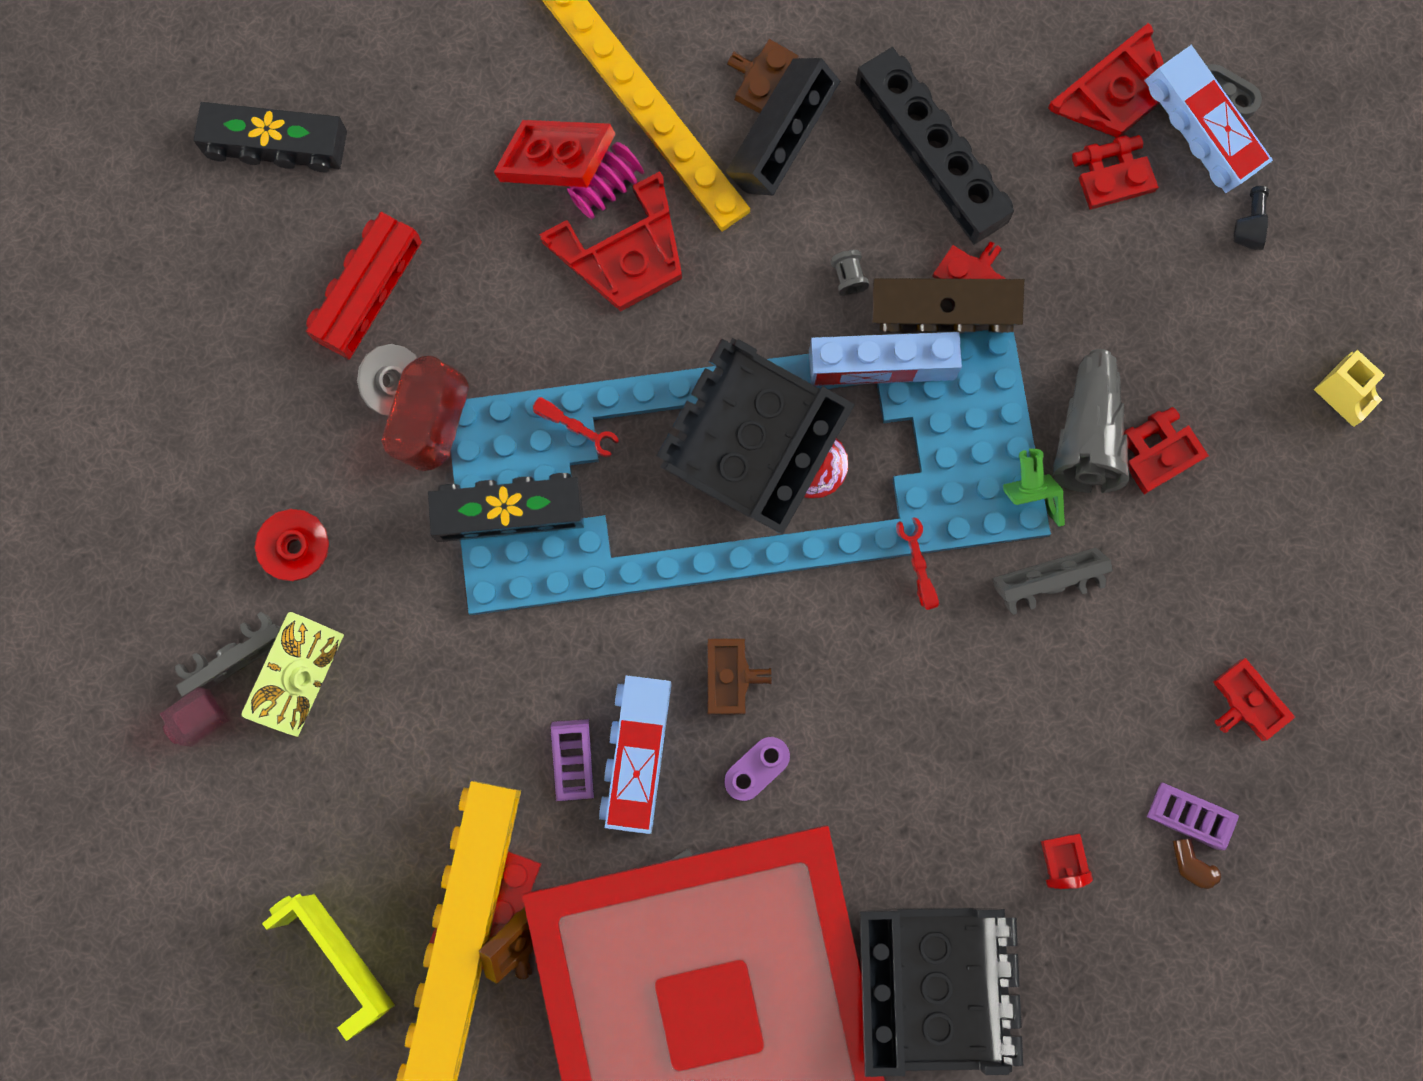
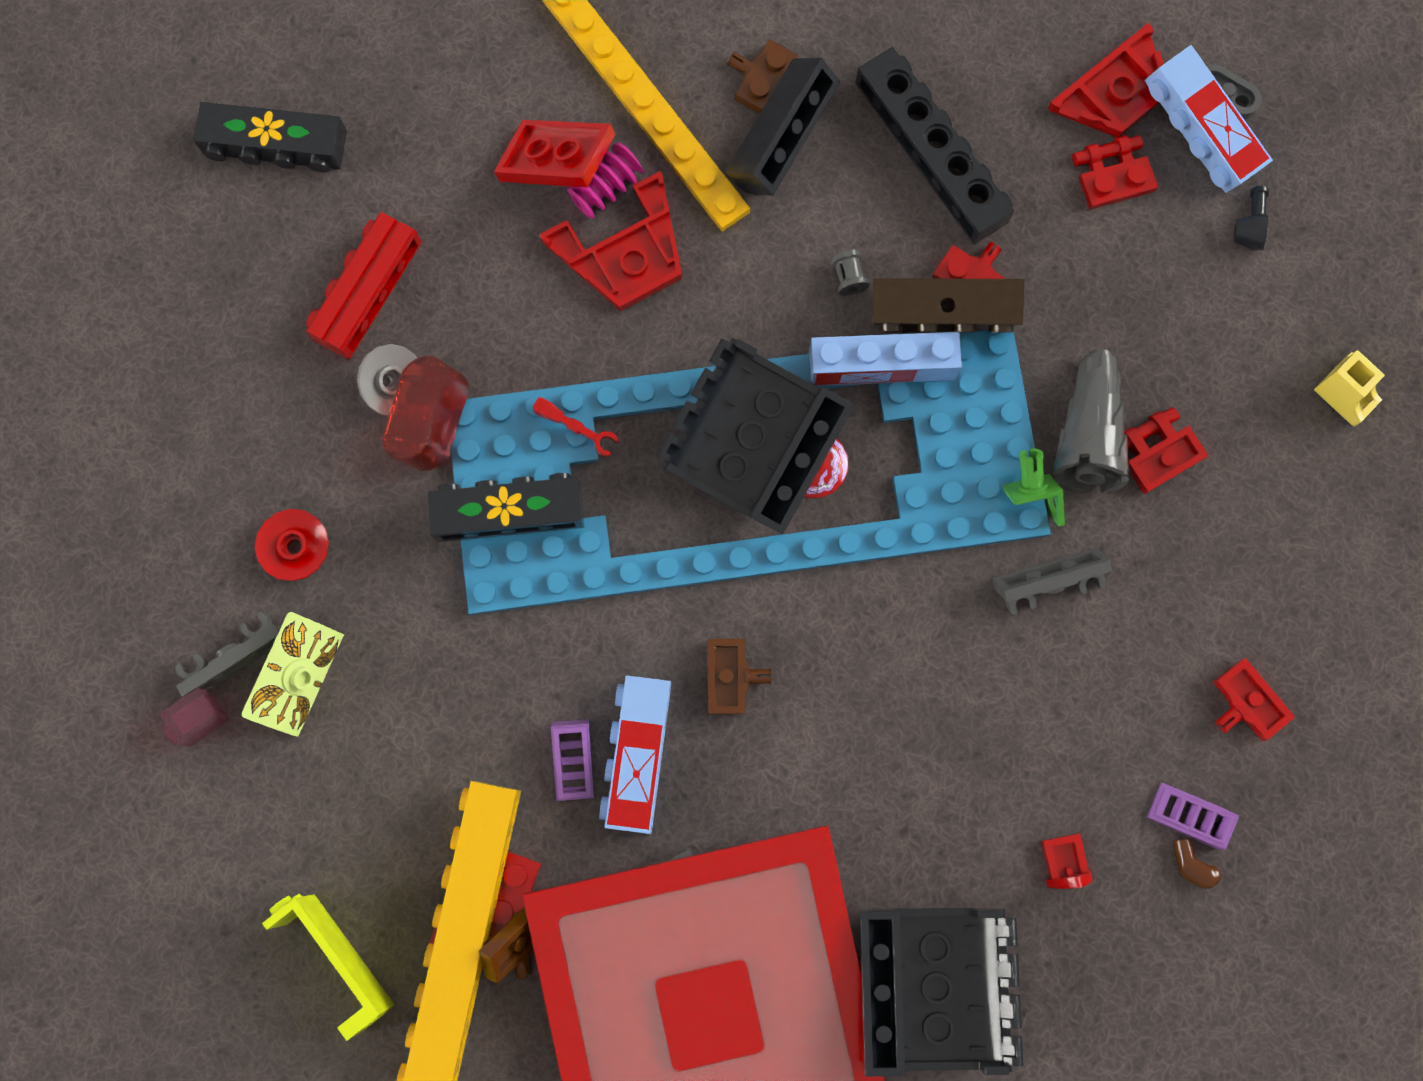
(757, 768): medium lavender plate -> none
(925, 589): red piece -> none

